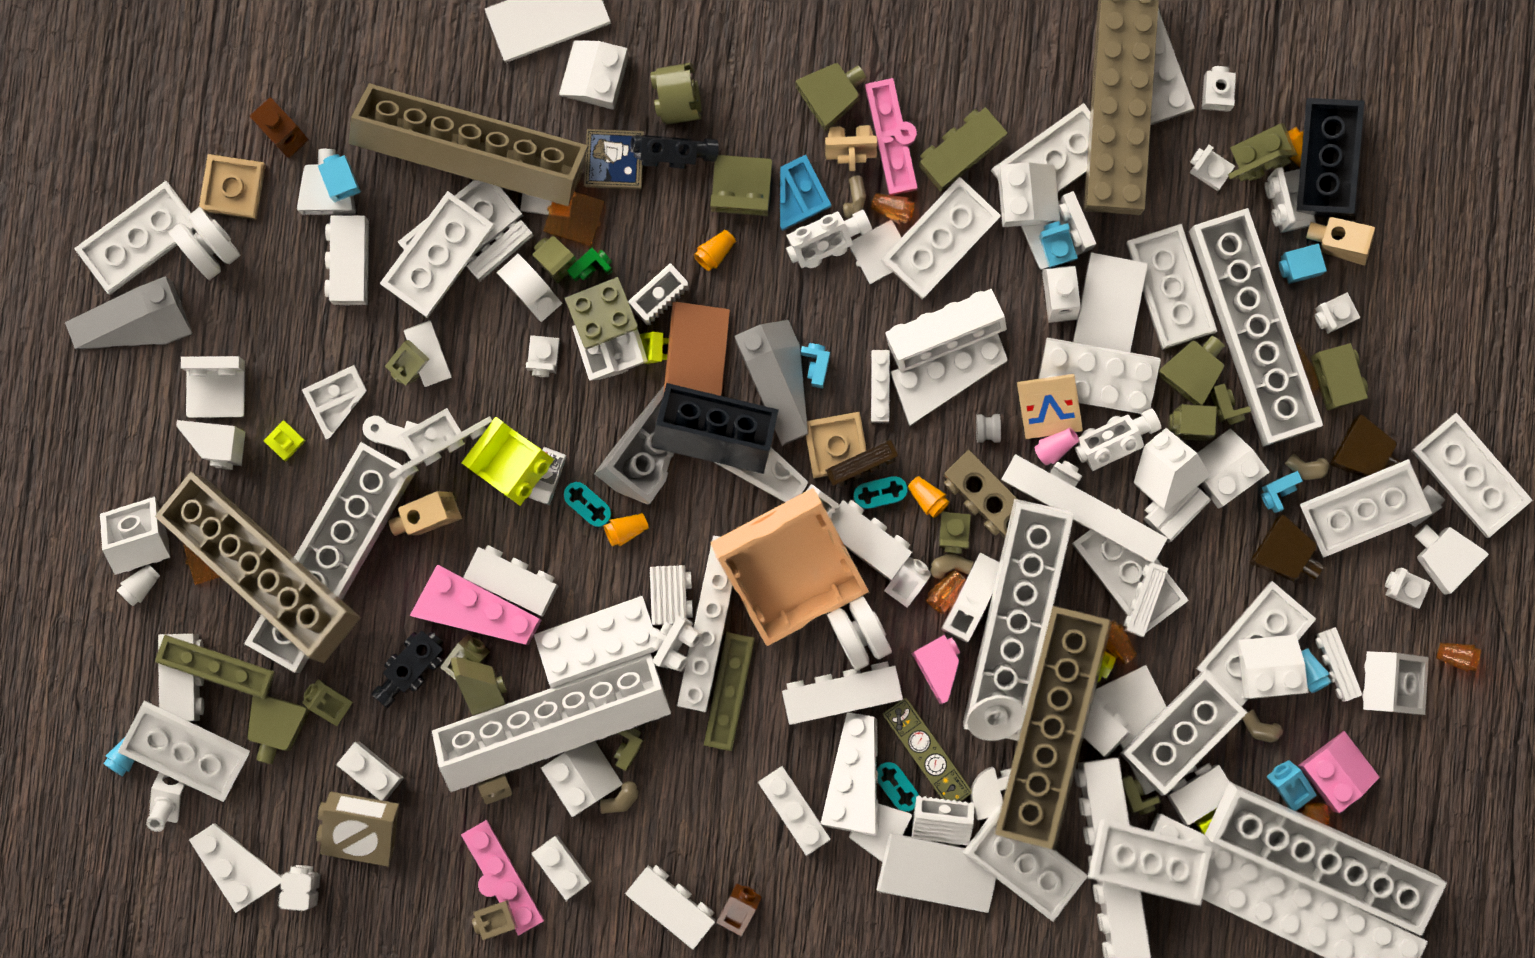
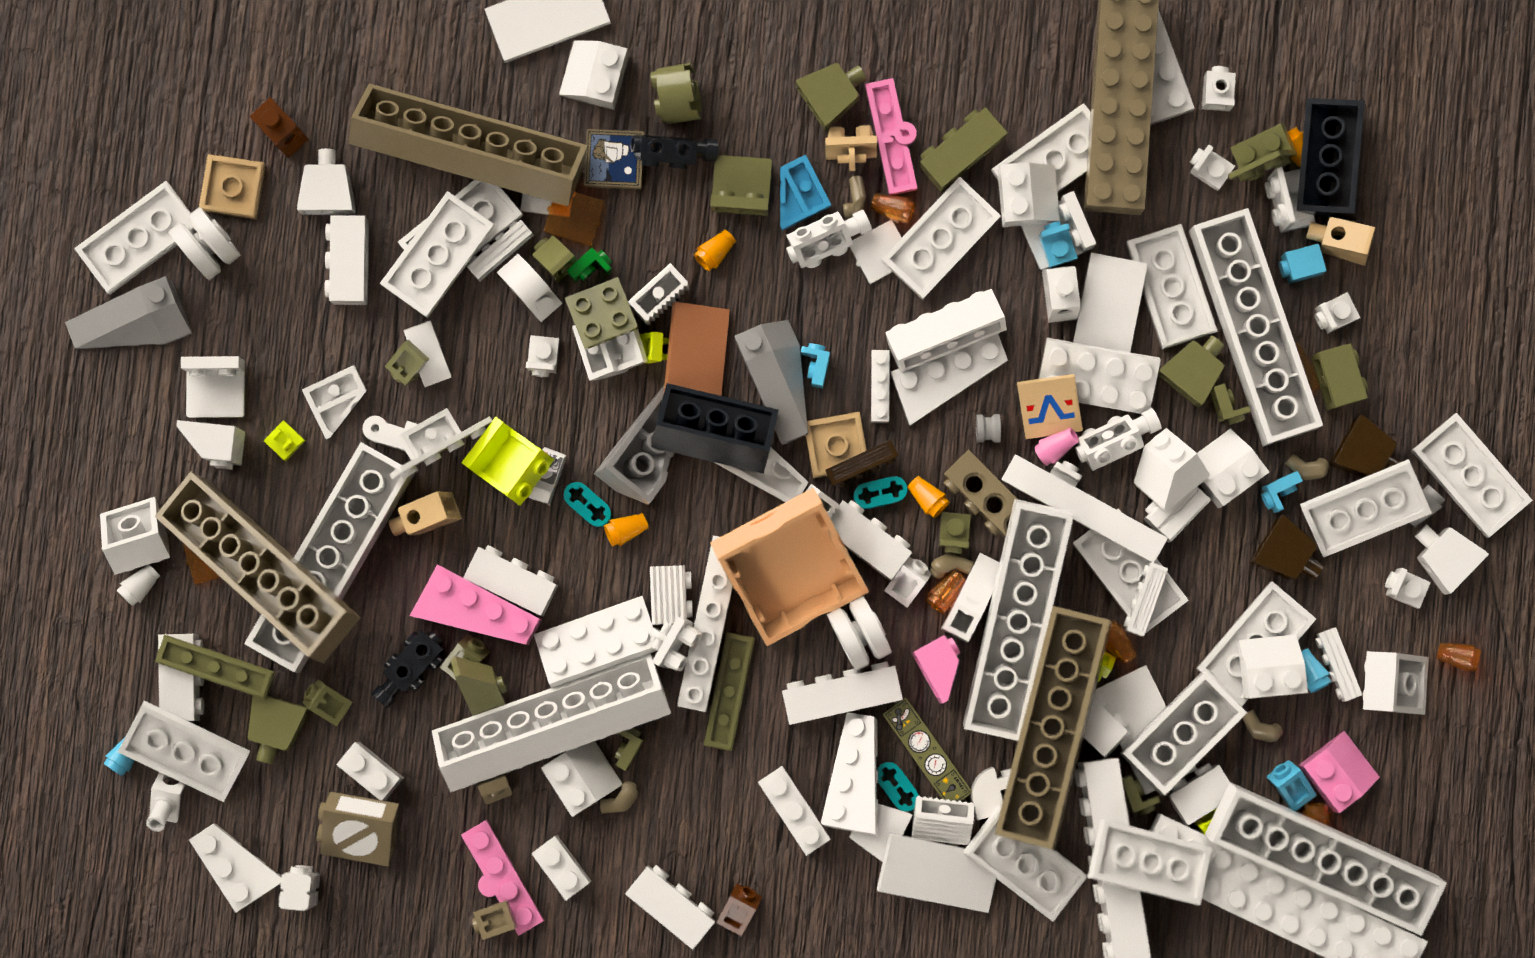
(338, 177): medium azure brick -> none
(996, 718): white dish -> none
(1193, 422): olive brick -> none

